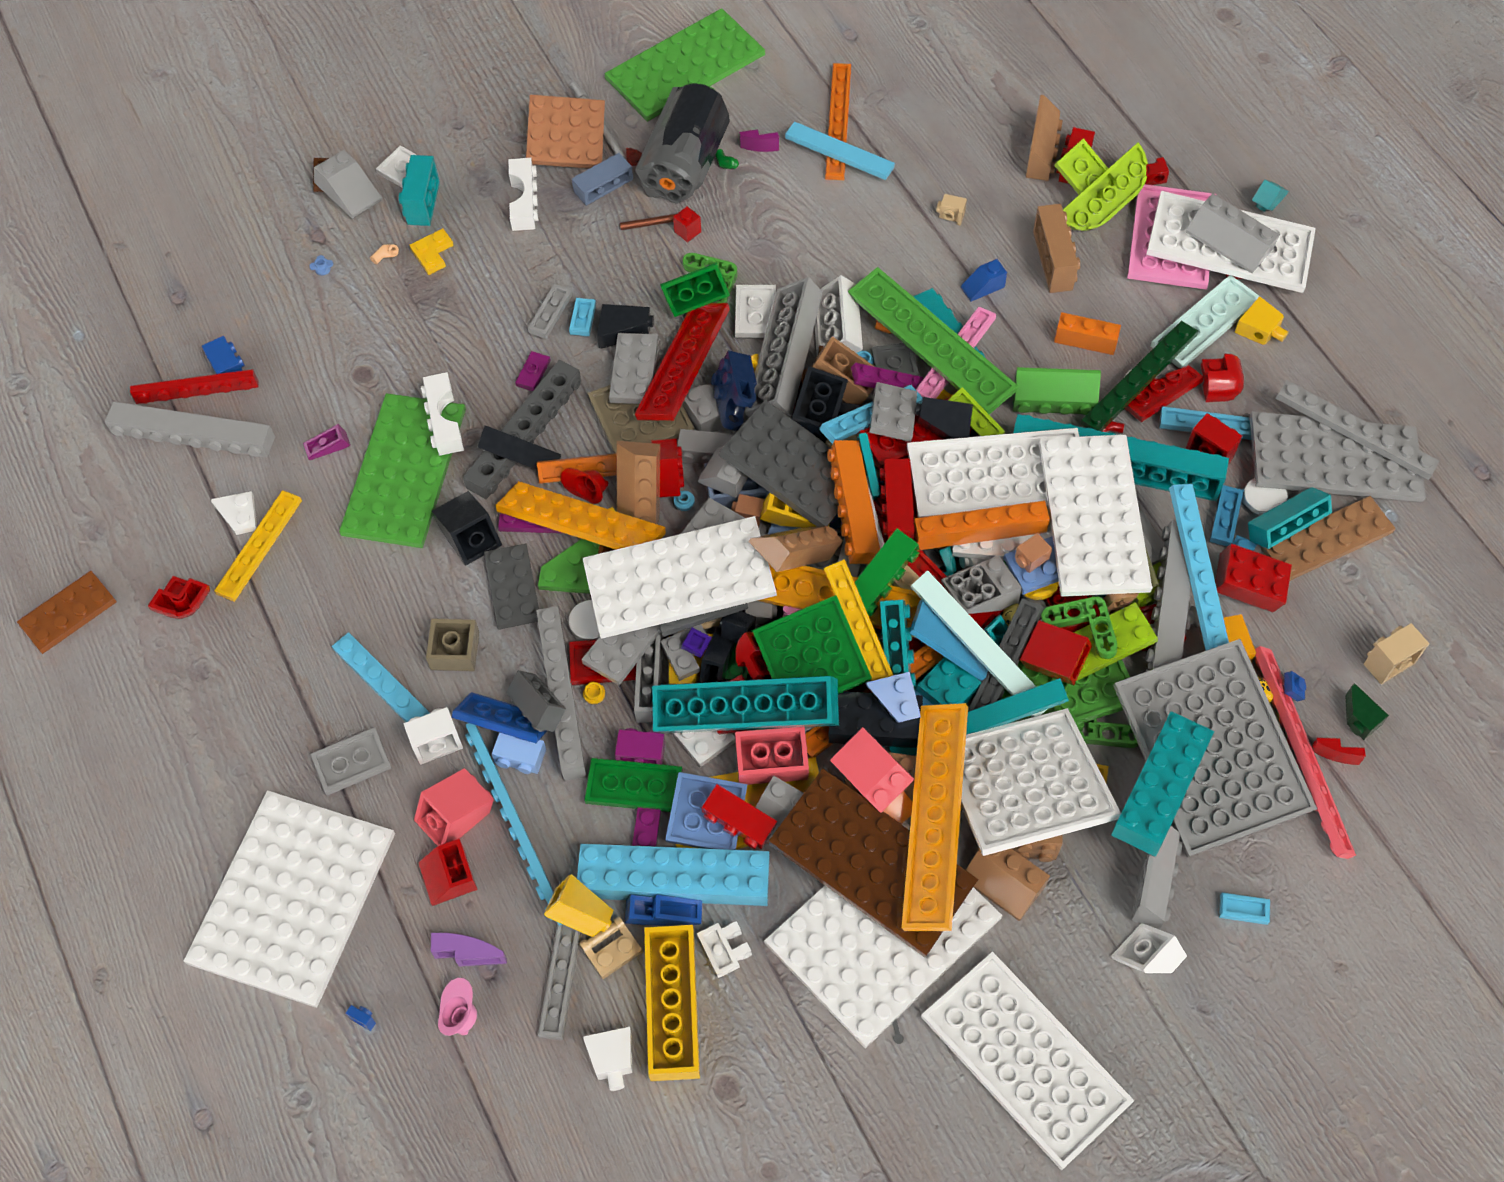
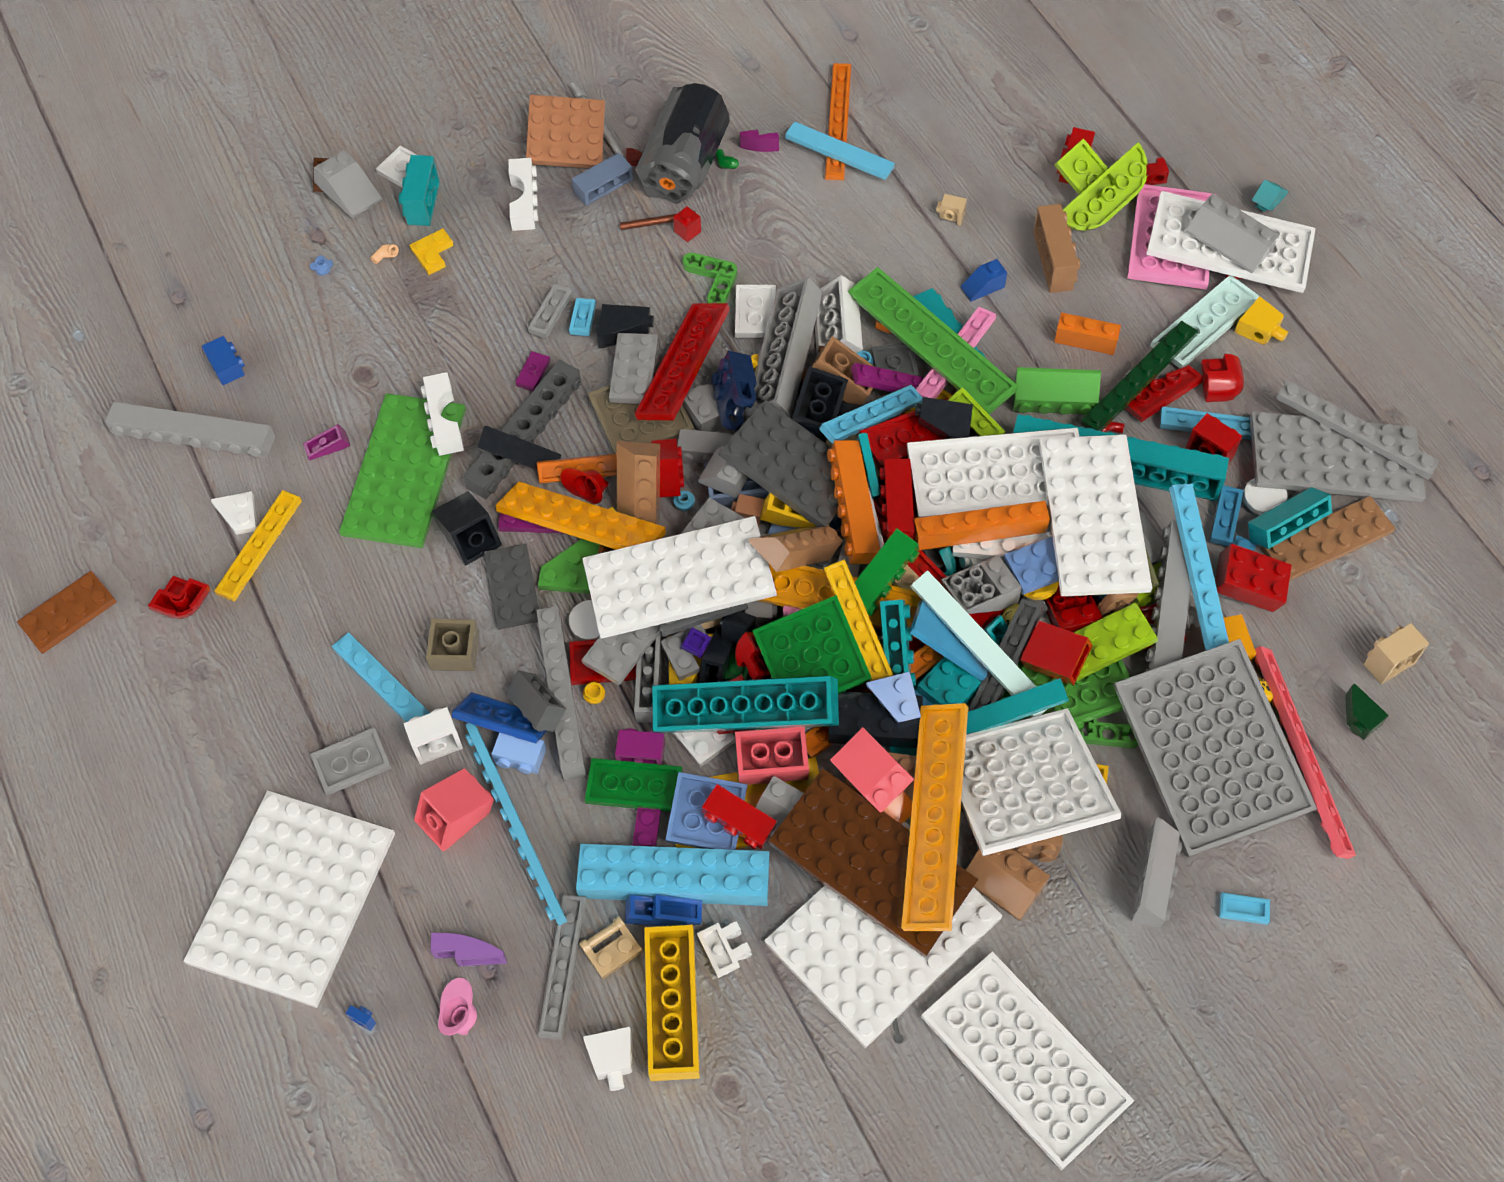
(194, 386): red plate -> none
(447, 872): red slope -> none
(578, 908): yellow slope -> none
(694, 55): bright green plate -> none
(695, 289): green slope -> none
(893, 412): light grey plate -> none
(1033, 553): nougat brick -> none
(1044, 140): medium nougat slope -> none
(1087, 614): bright green beam -> none
(1150, 951): white slope -> none
(1162, 784): teal brick -> none
(1294, 686): blue plate -> none
(1331, 749): red slope -> none

